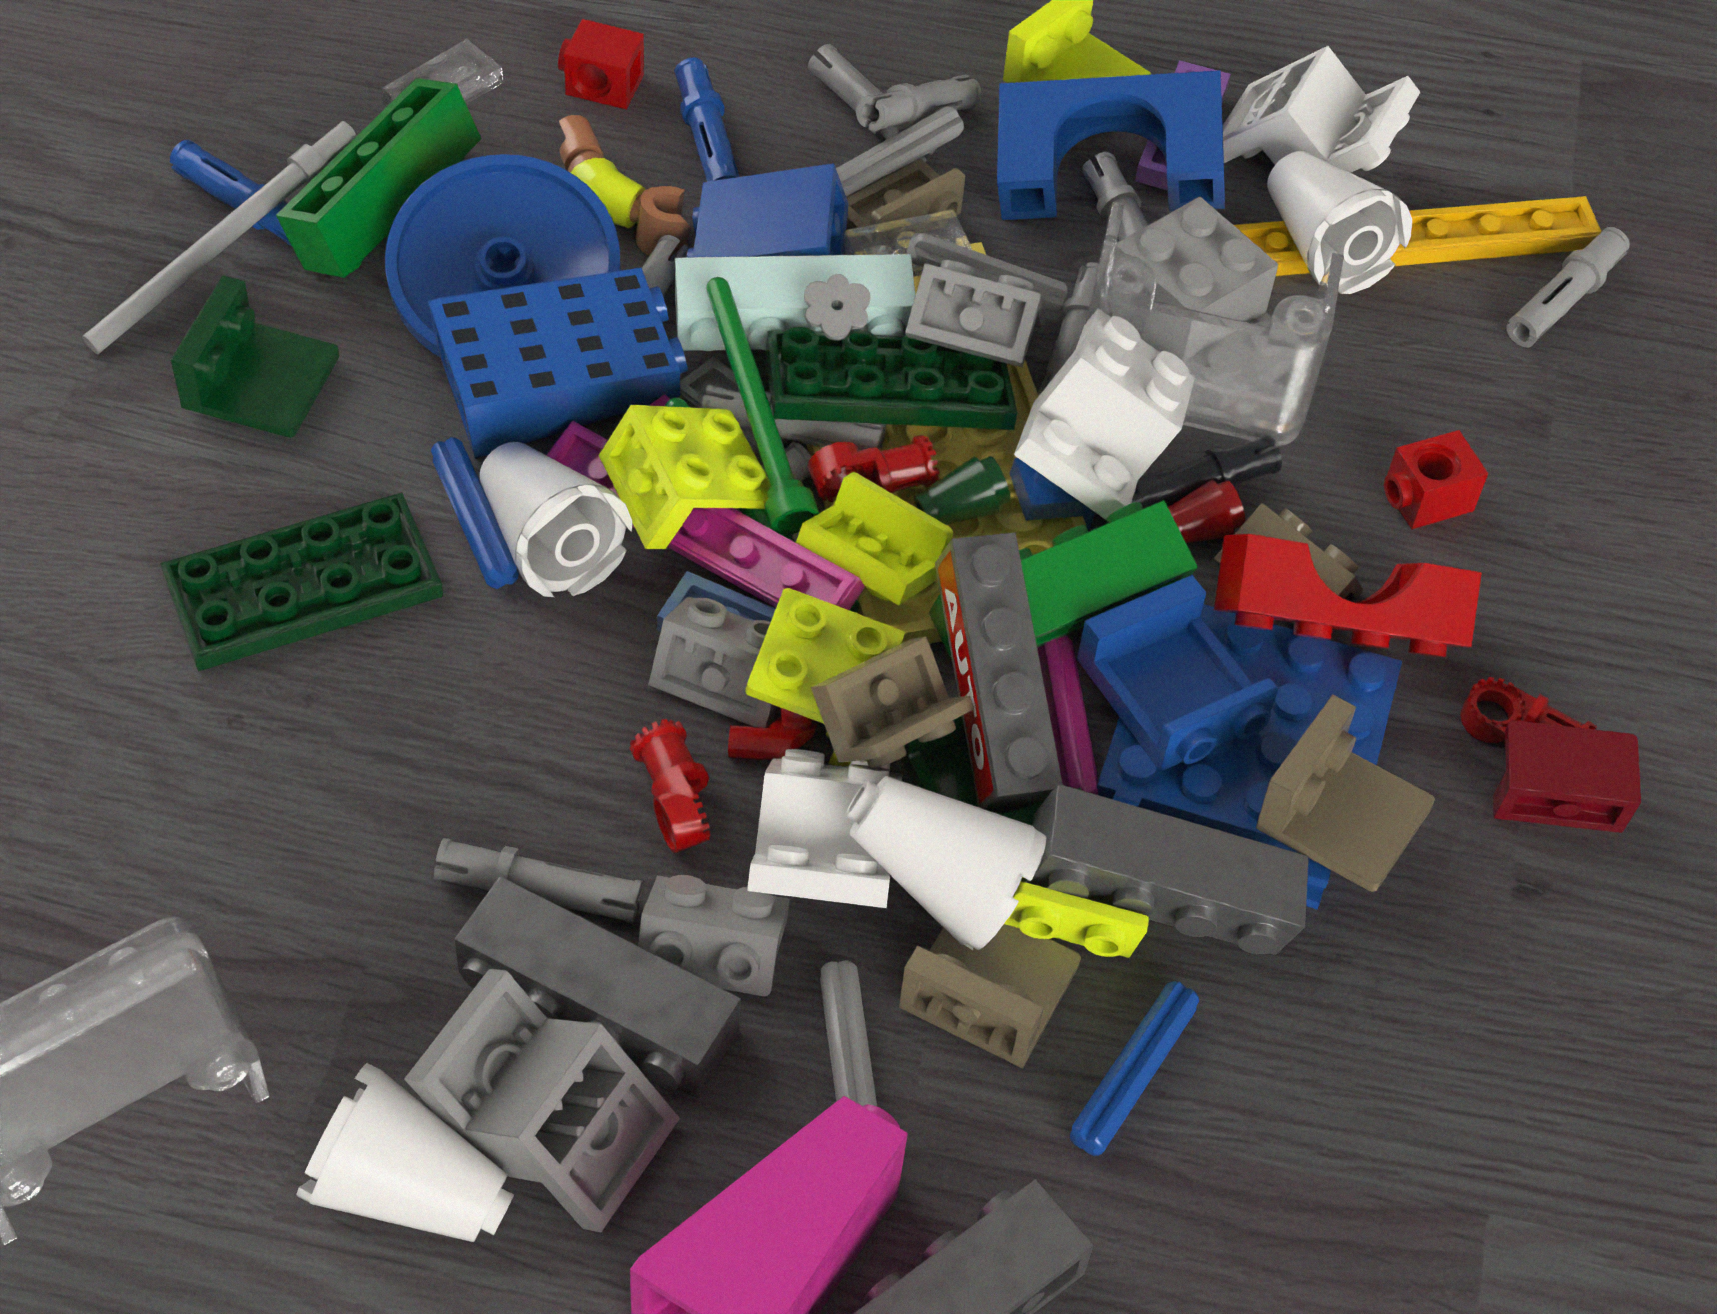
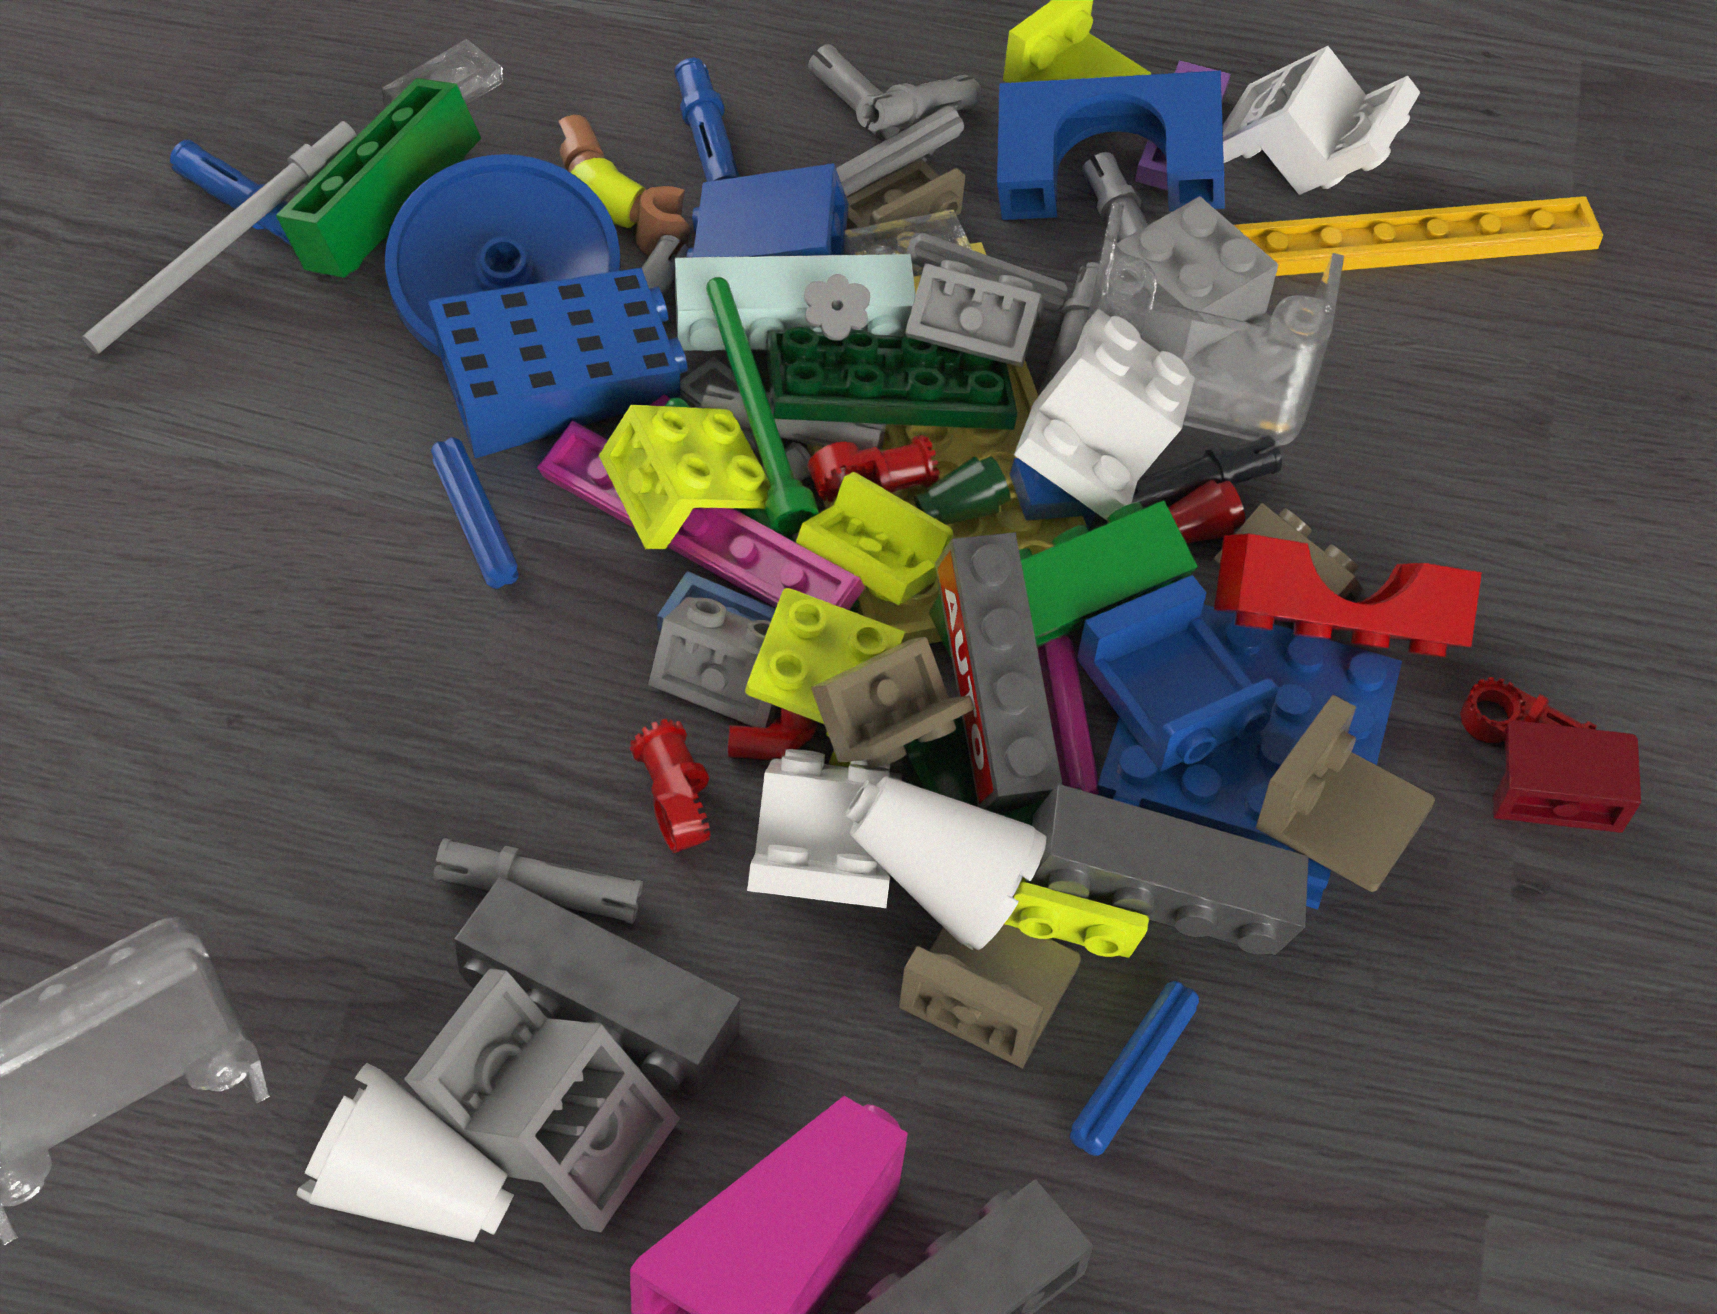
(249, 369): dark green bracket -> none
(301, 581): dark green tile -> none
(554, 520): white cone -> none
(602, 63): red brick -> none
(715, 932): light grey bracket -> none
(847, 1033): light grey axle -> none
(1339, 214): white cone -> none
(1435, 479): red brick -> none
(1581, 273): light grey pin -> none

